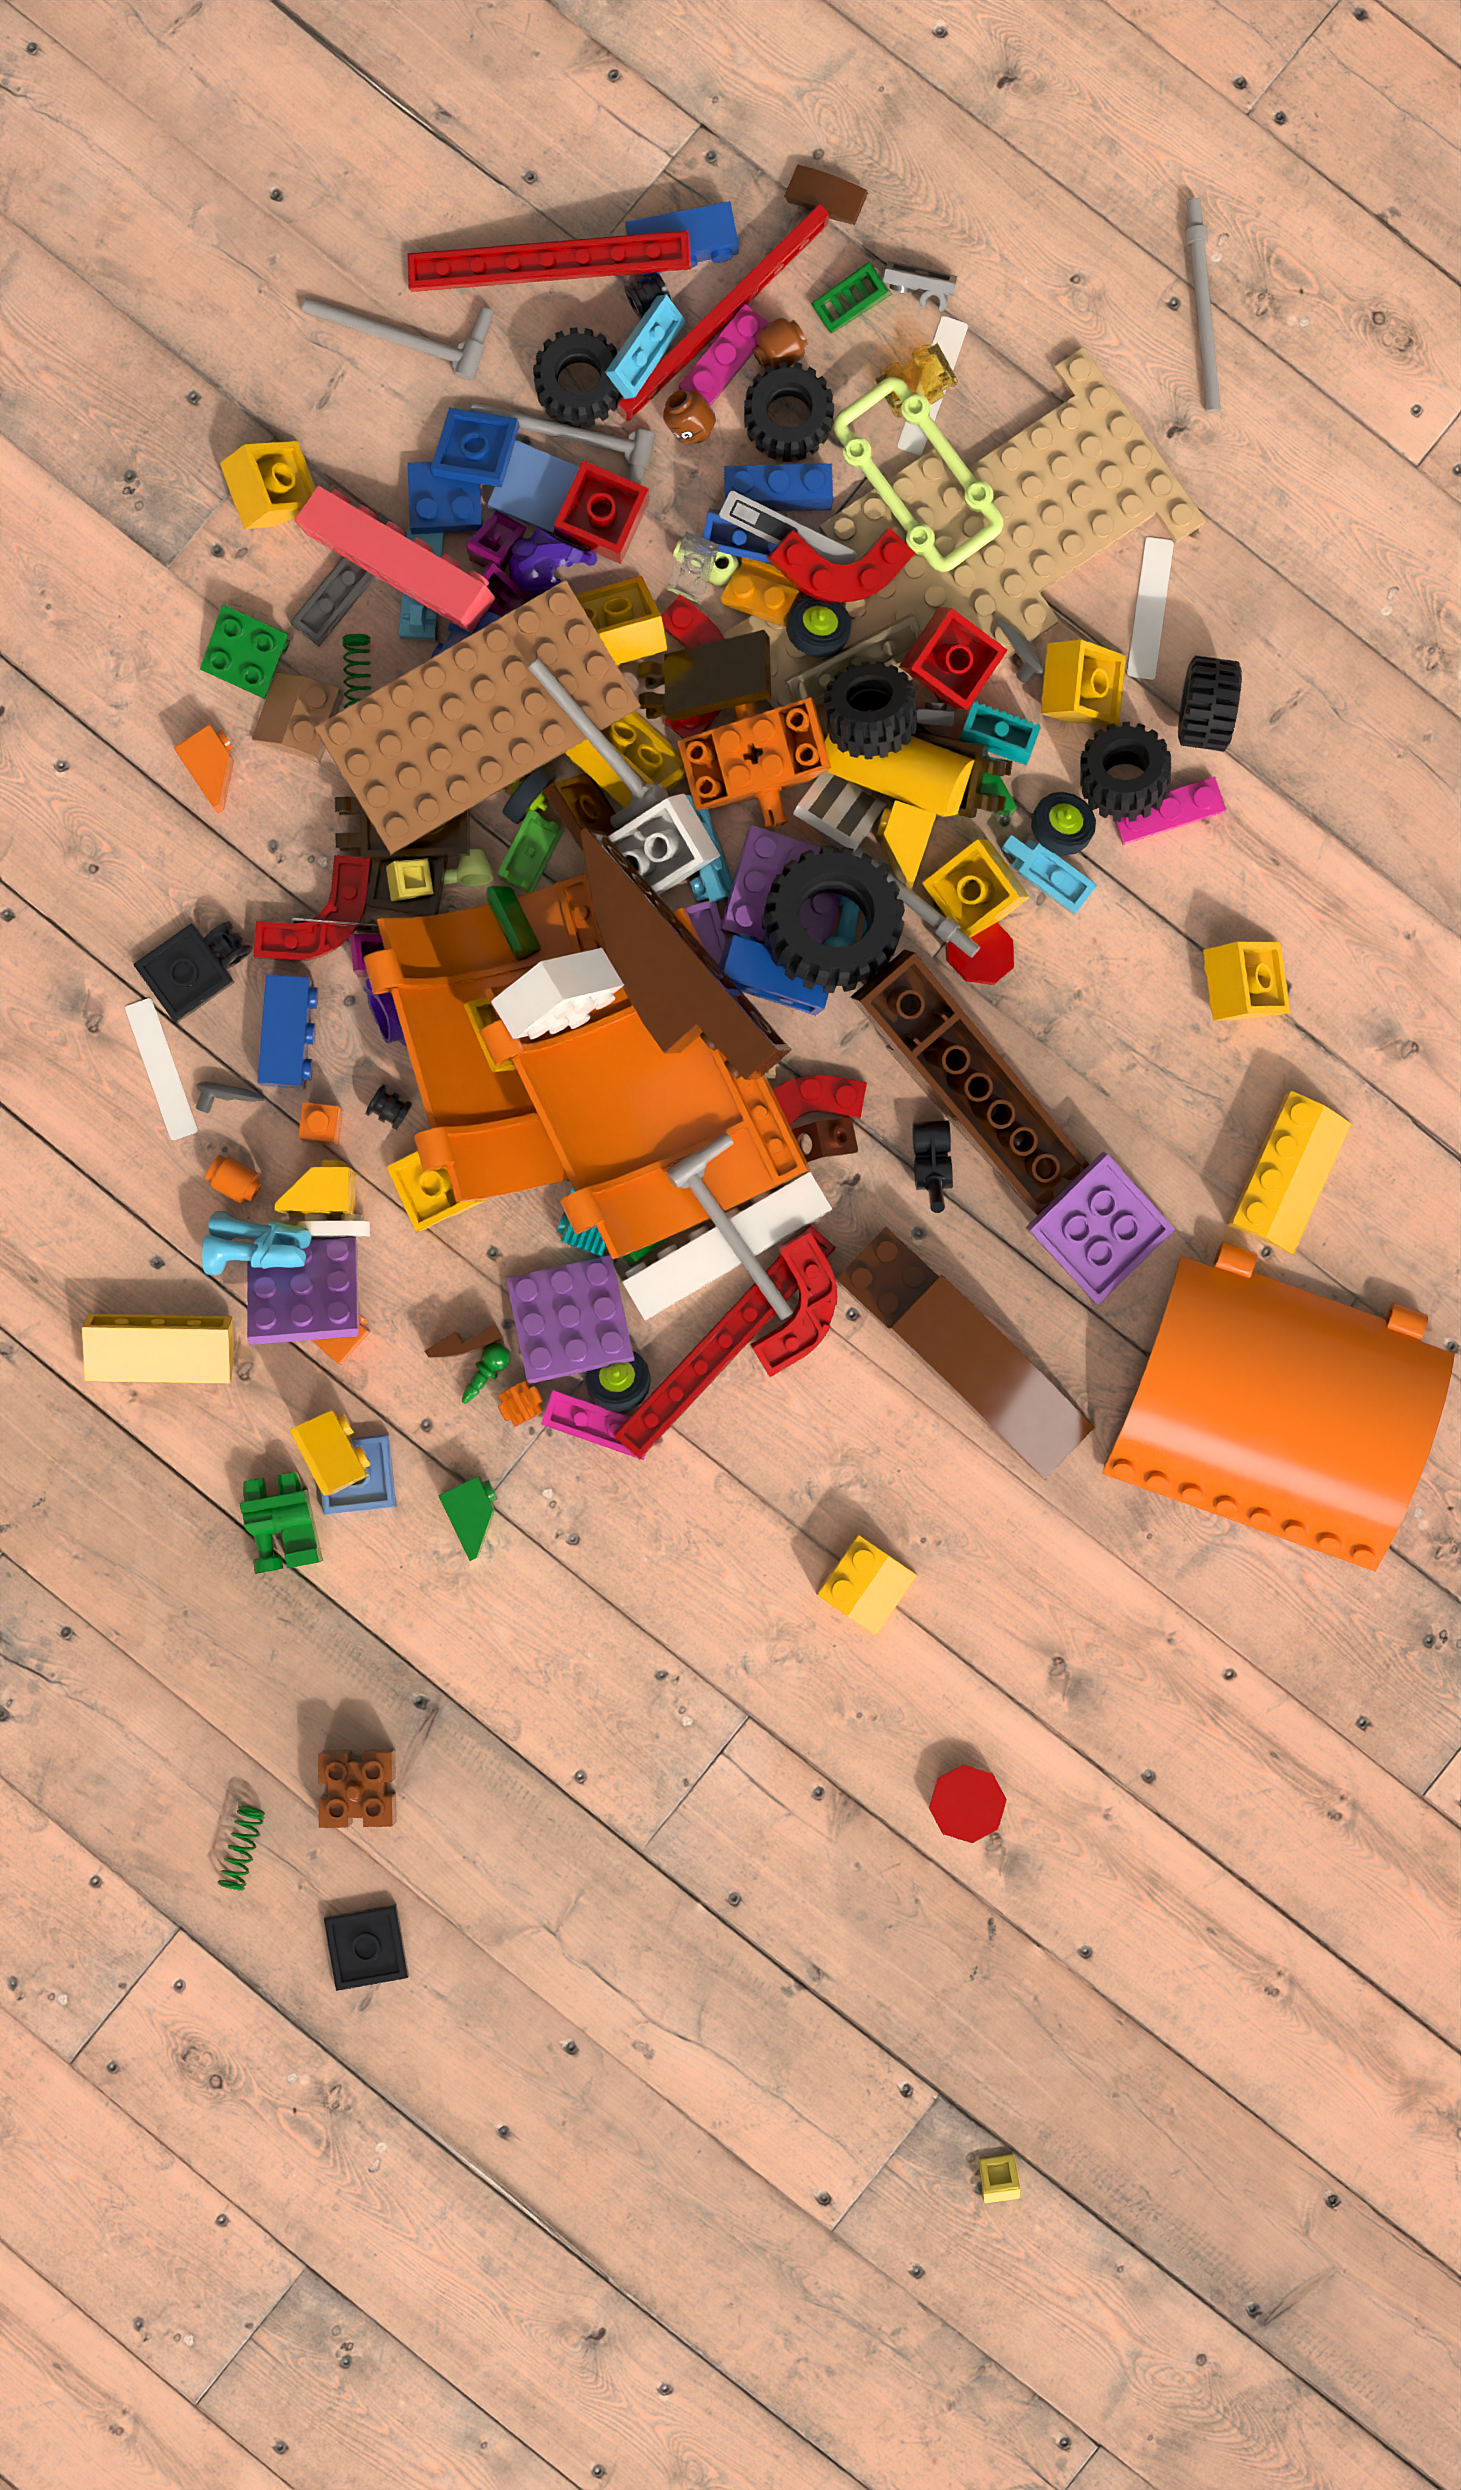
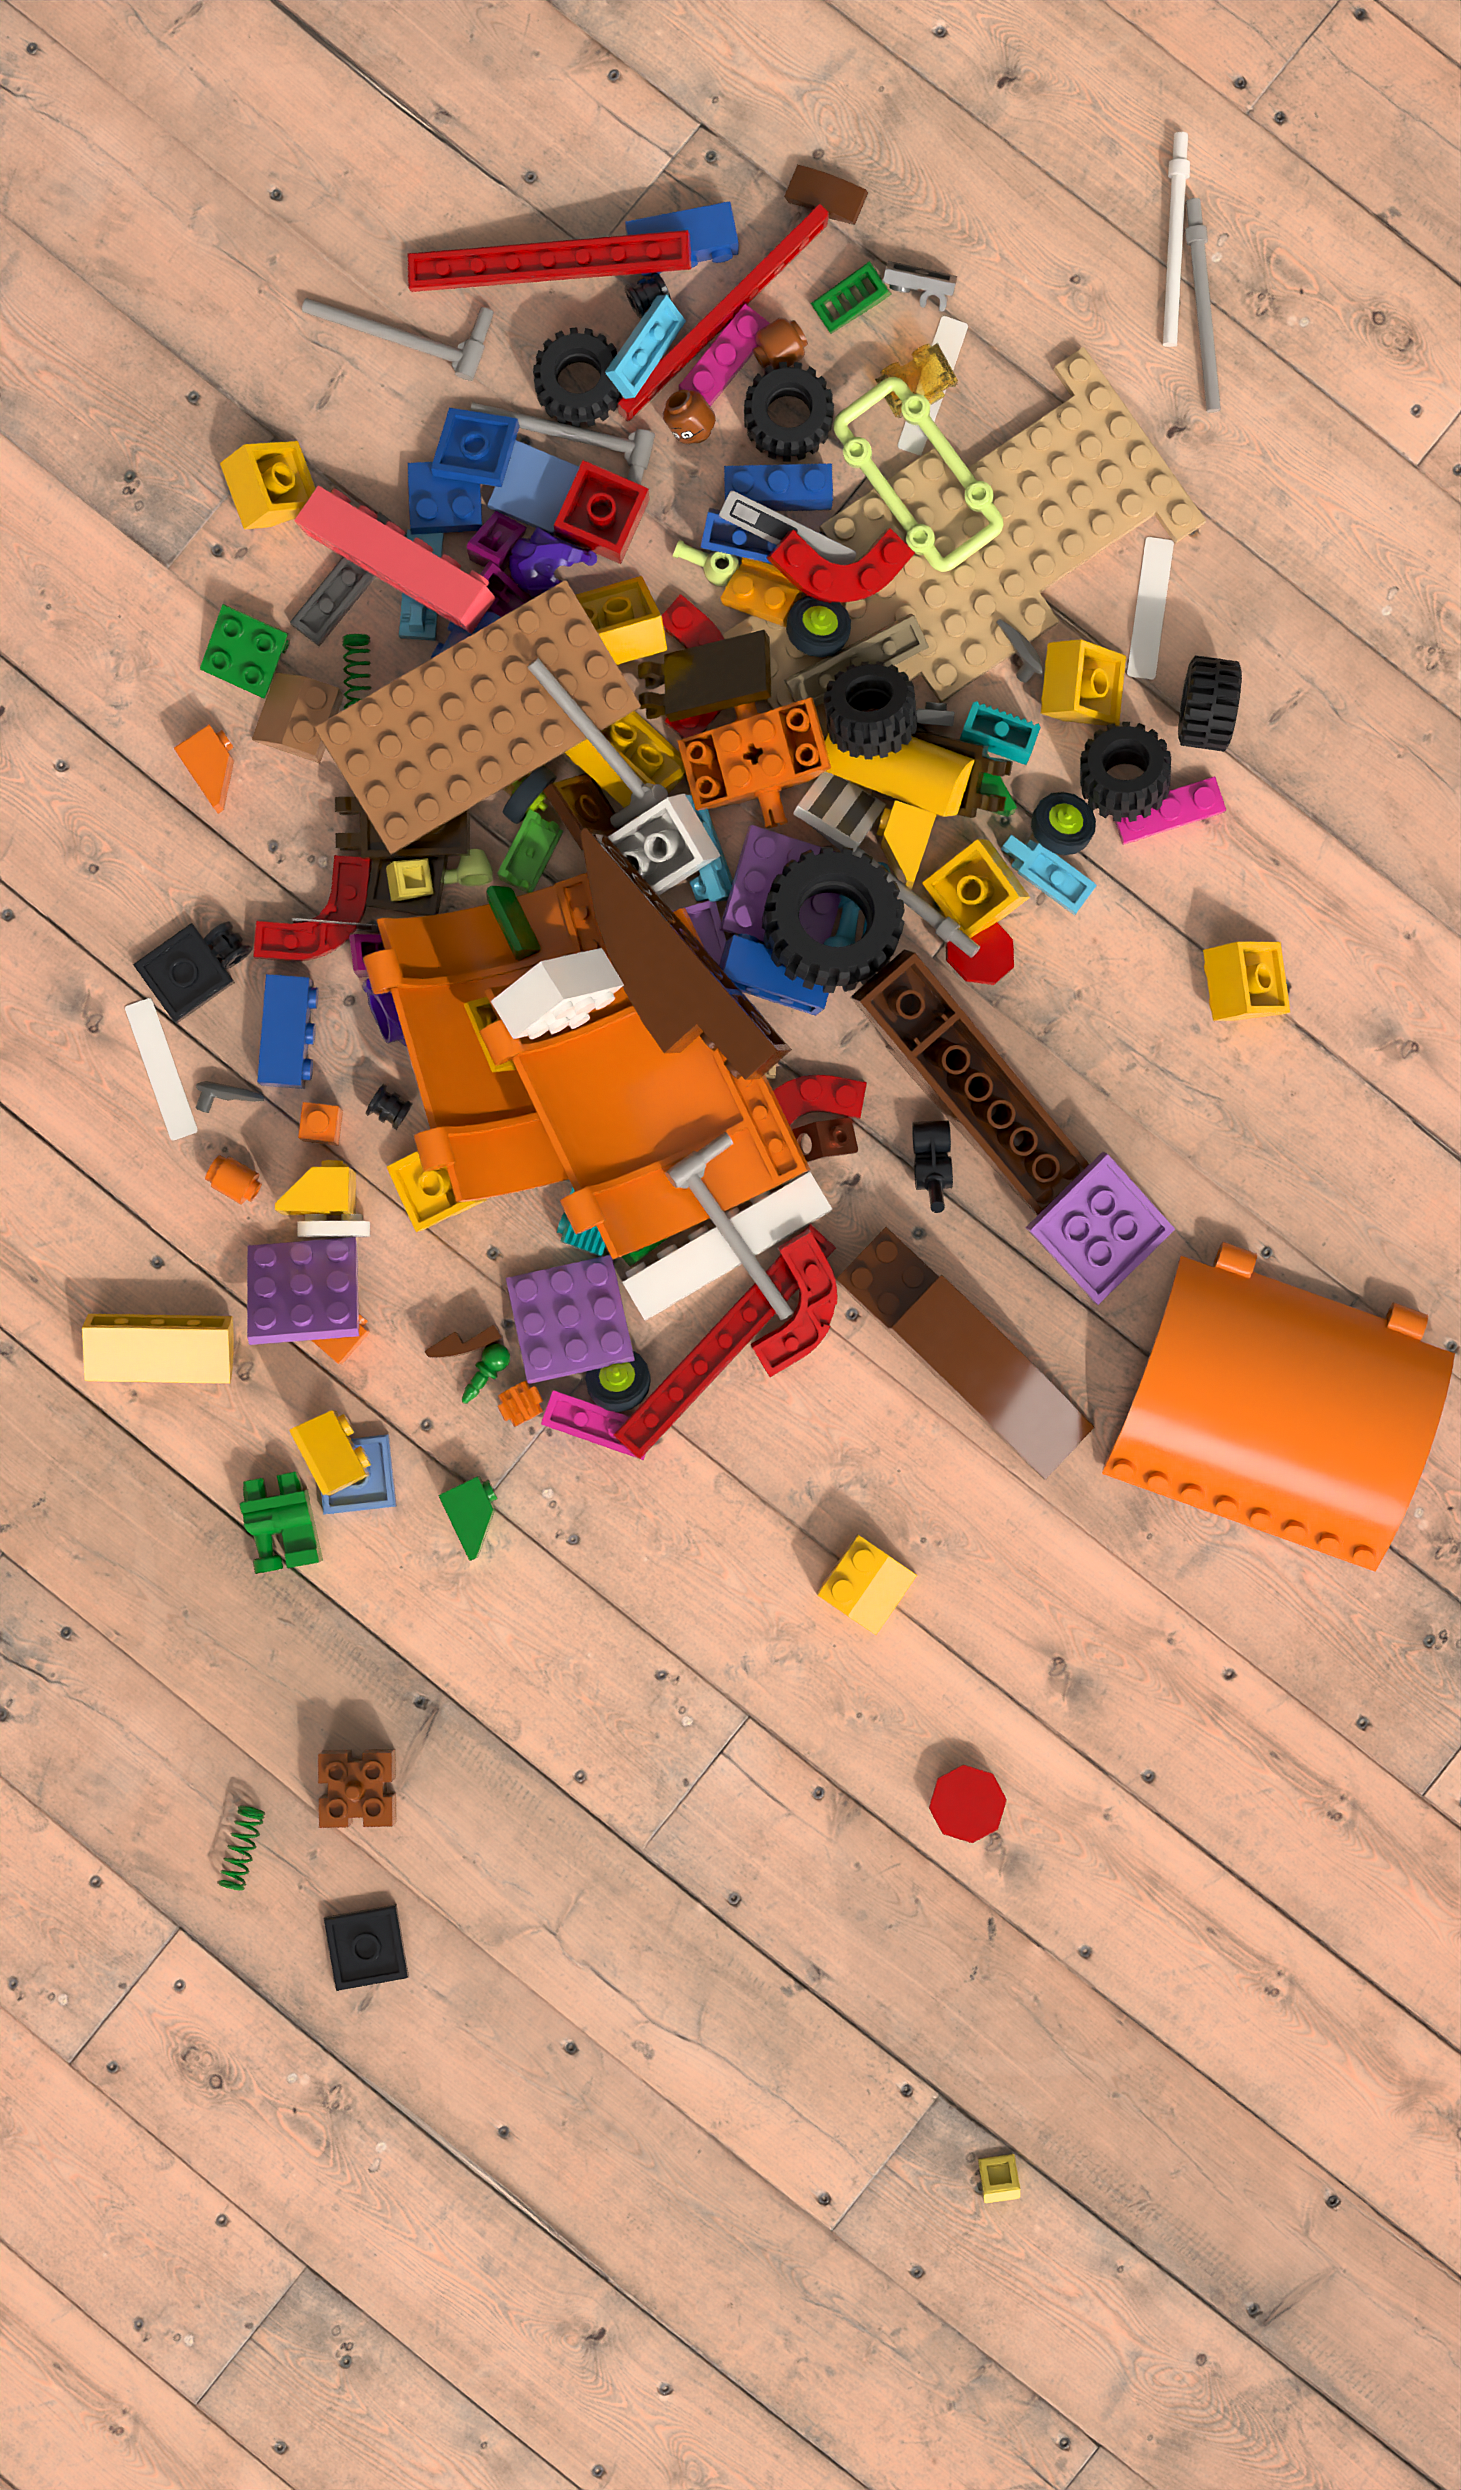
(274, 1244): medium azure piece -> none
(693, 567): clear plate -> none
(953, 658): red brick -> none
(1178, 173): none -> white bar
(1289, 1172): yellow slope -> none

